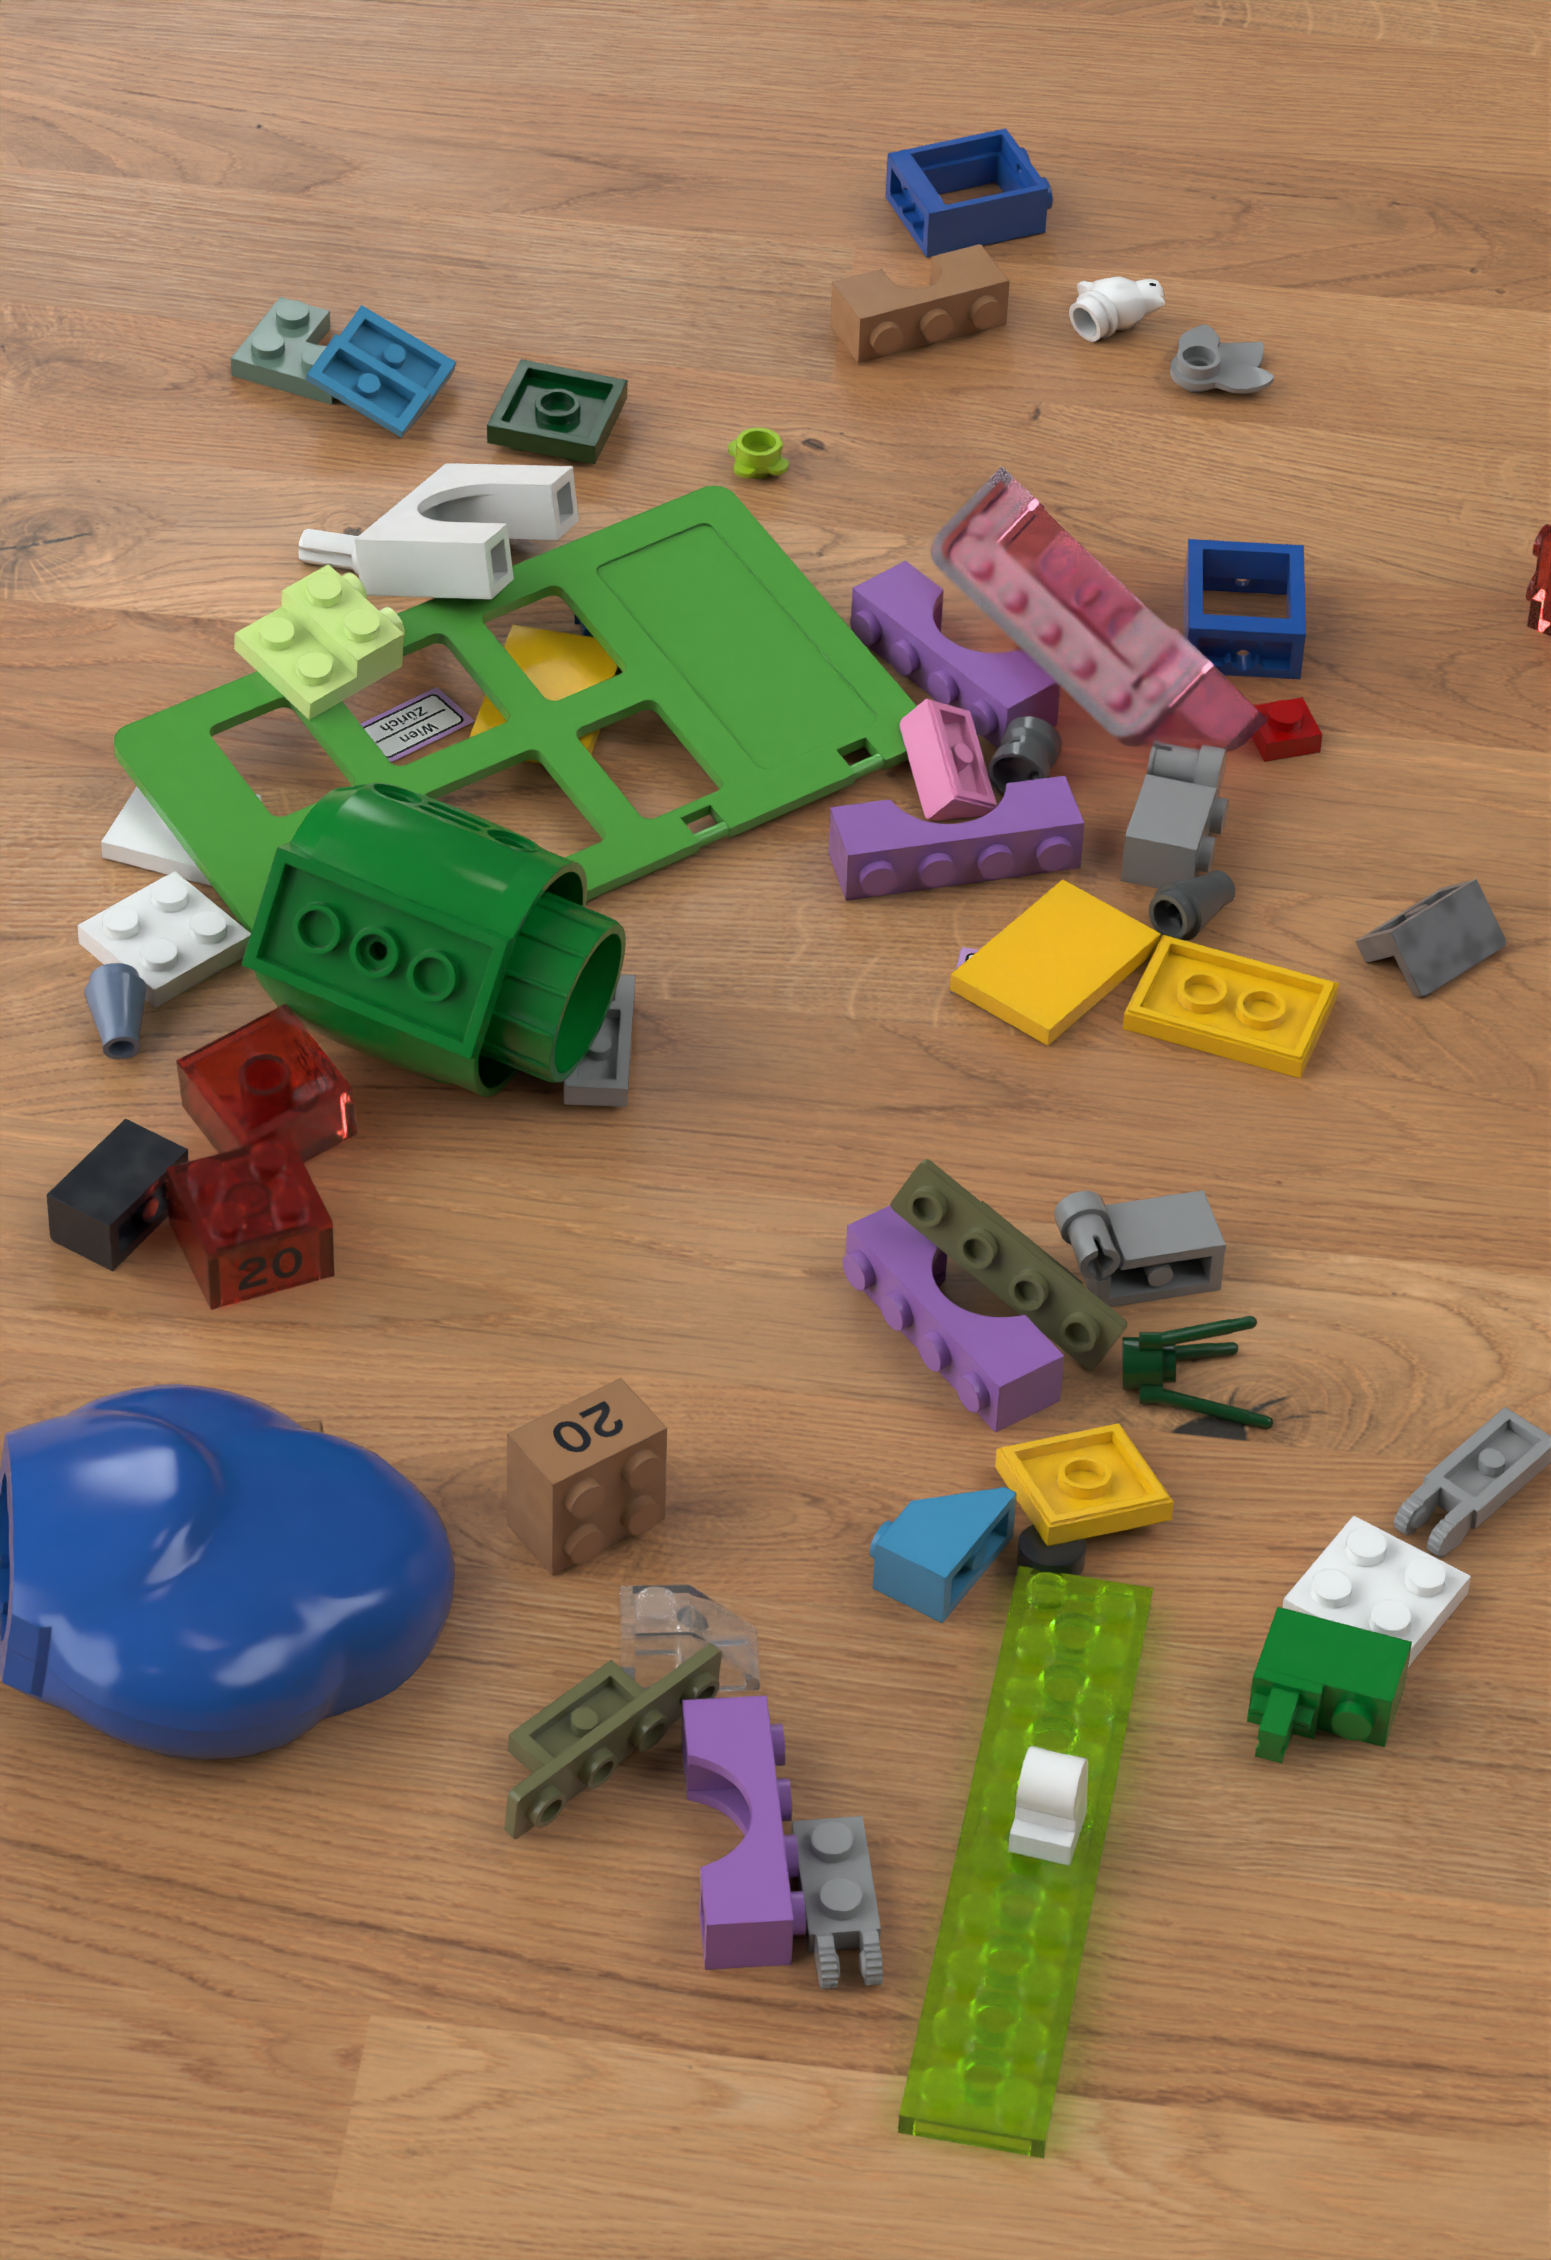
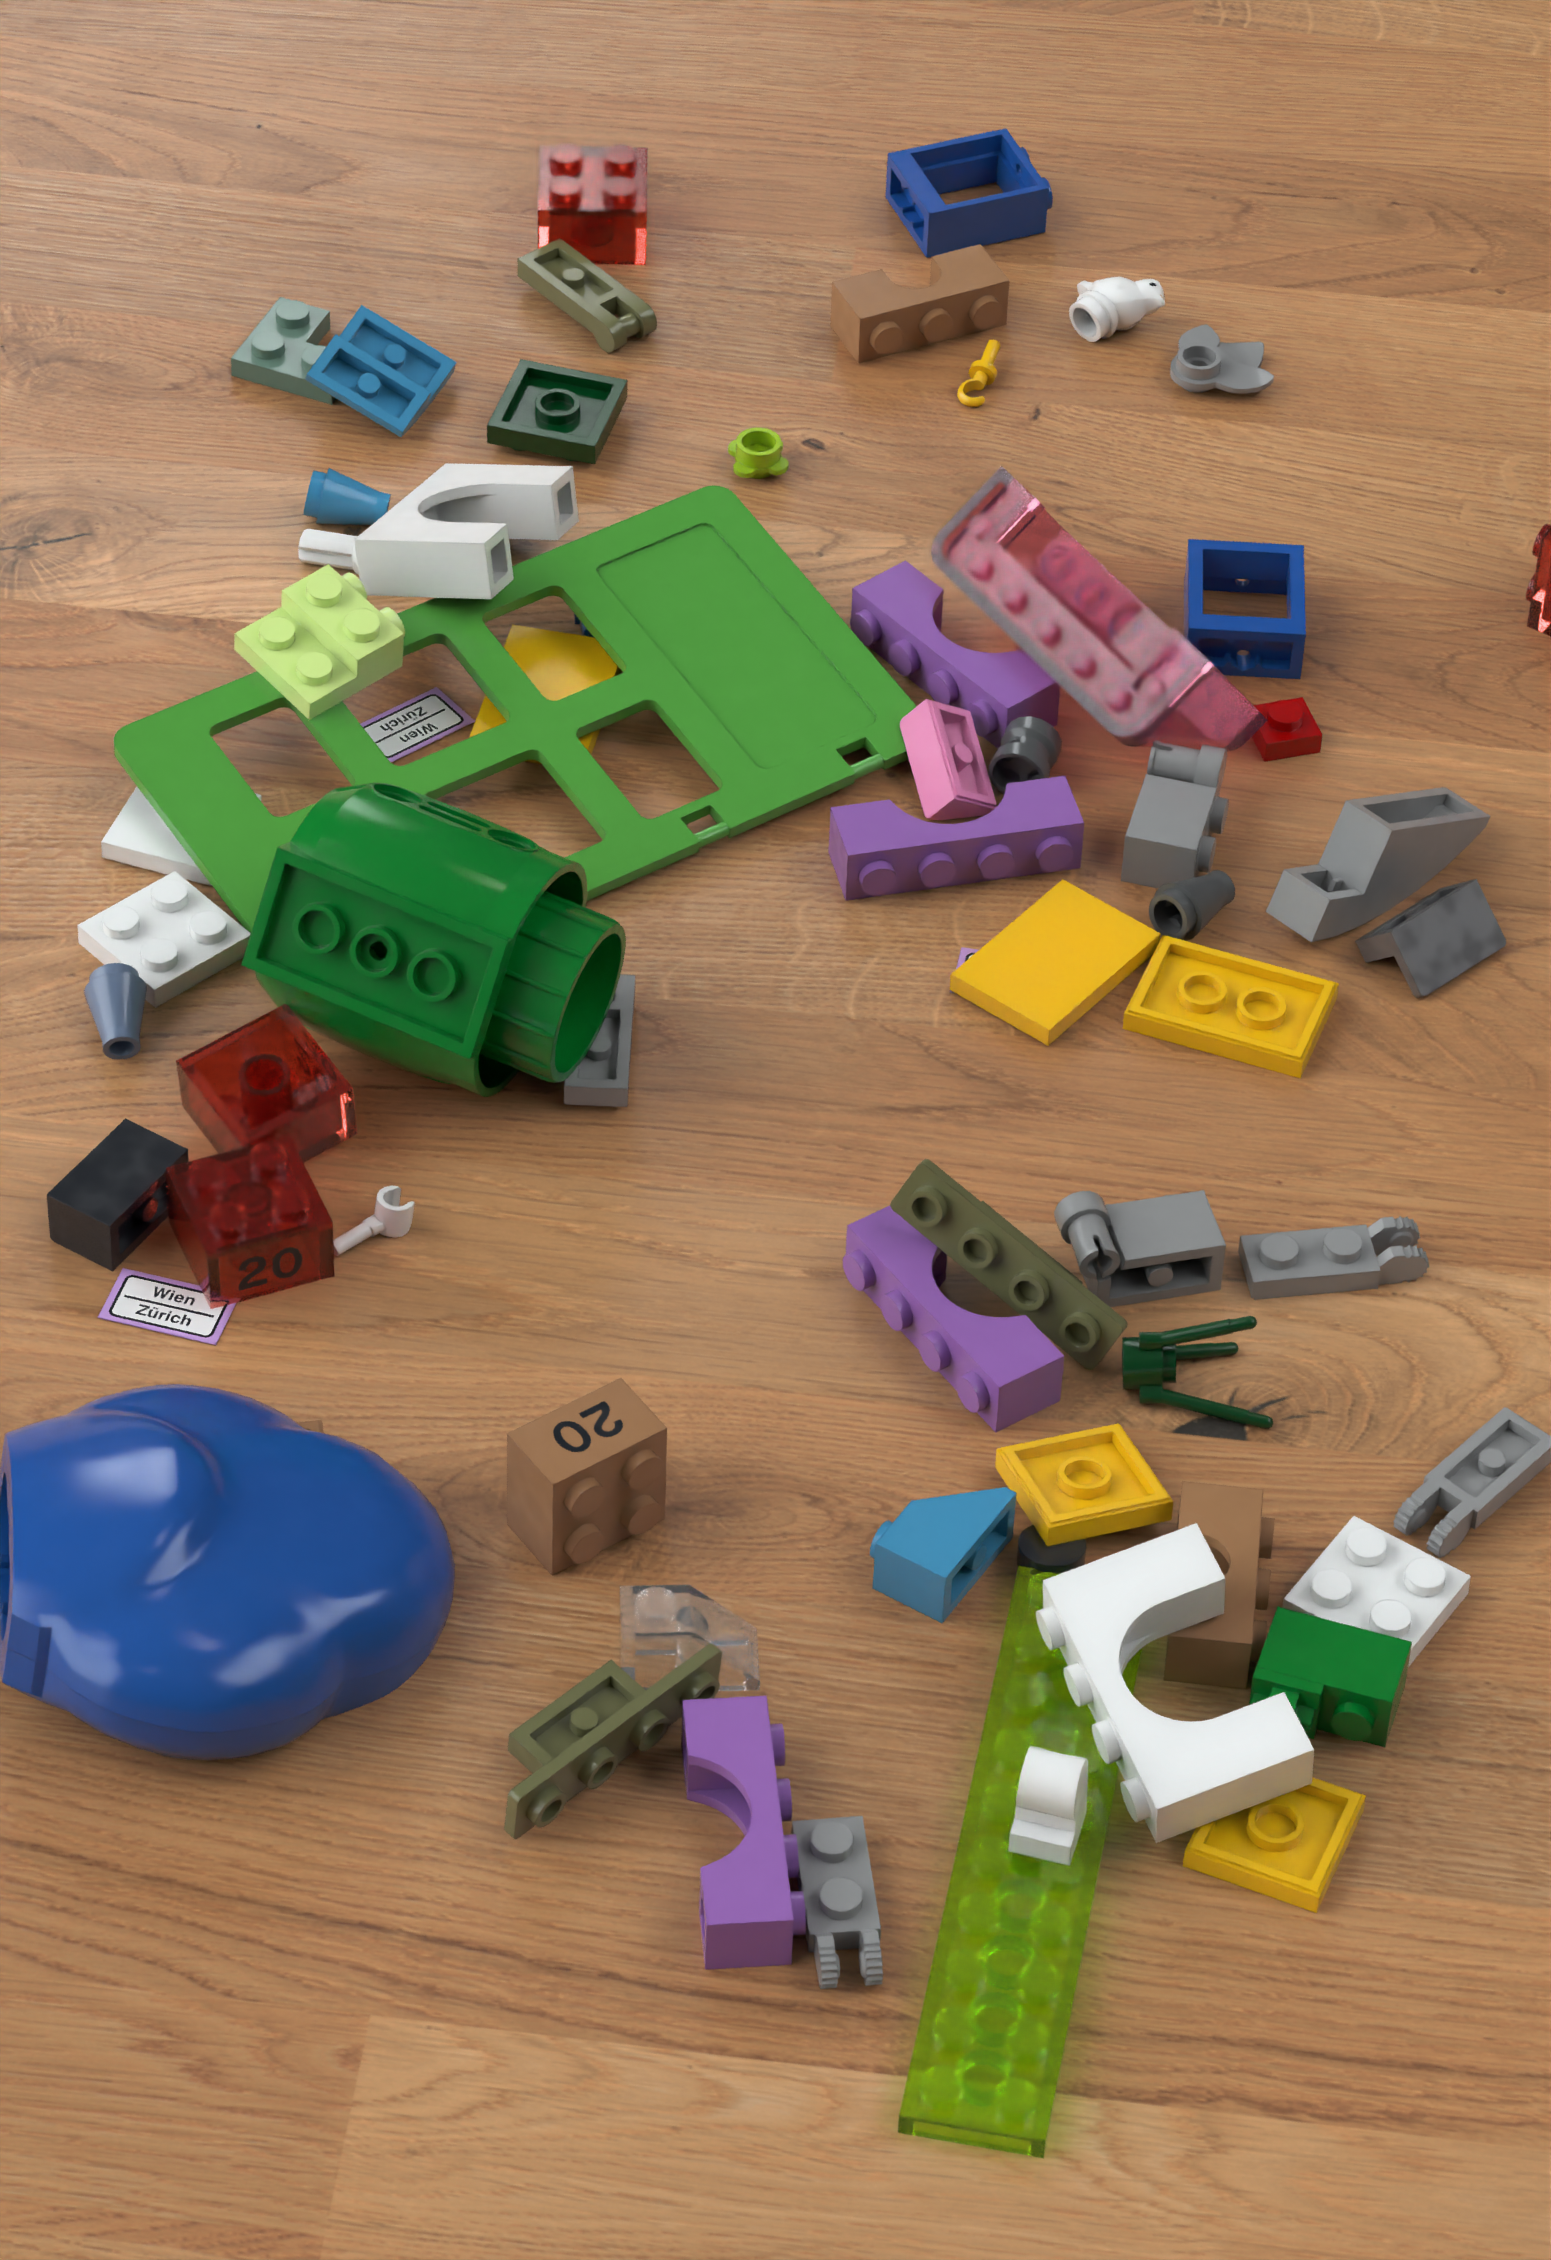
(164, 1307): none -> sticker
(343, 500): none -> dark azure cone
(388, 1220): none -> white hand
(587, 294): none -> olive plate
(594, 201): none -> clear red brick
(981, 373): none -> yellow hand
(1172, 1769): none -> white arch
(1237, 1535): none -> medium nougat arch
(1281, 1845): none -> yellow tile
(1332, 1259): none -> light grey hinge
(1375, 860): none -> light grey slope

